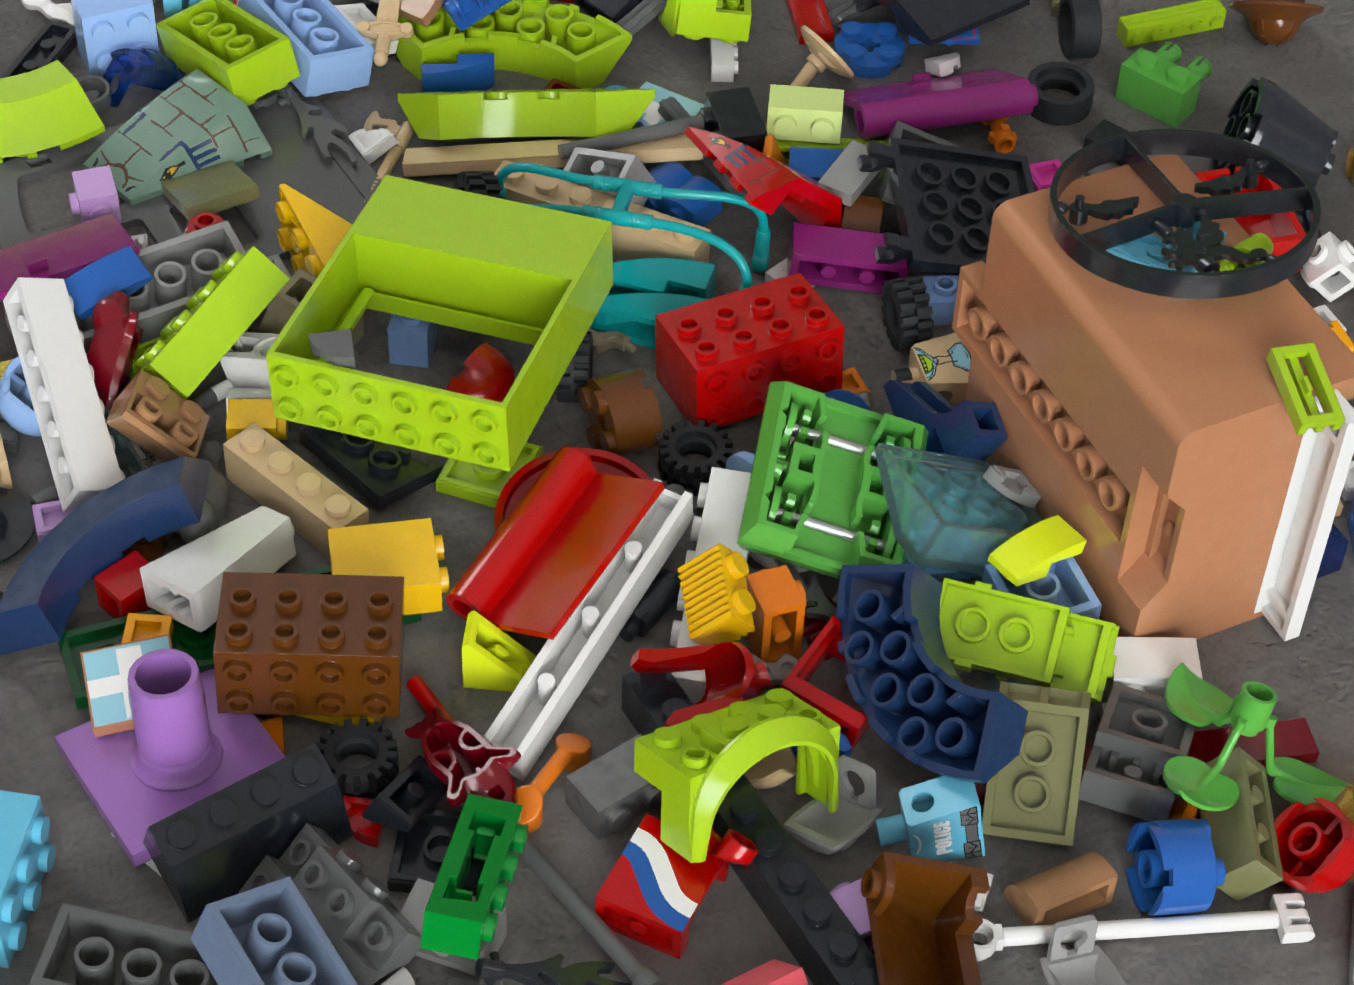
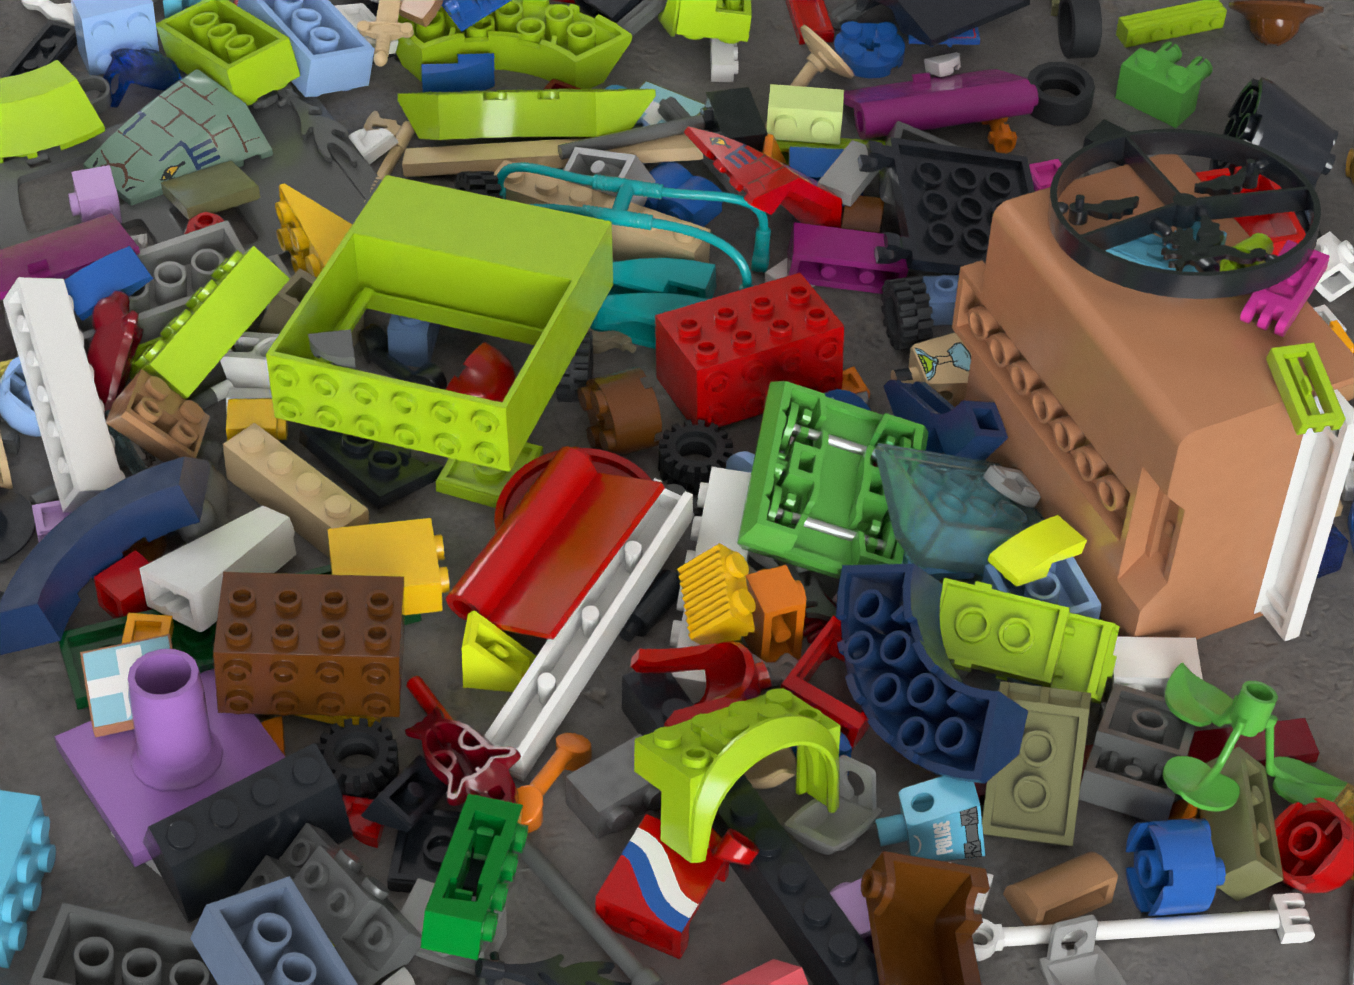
(374, 348): none -> black bar
(1286, 299): none -> dark pink hinge

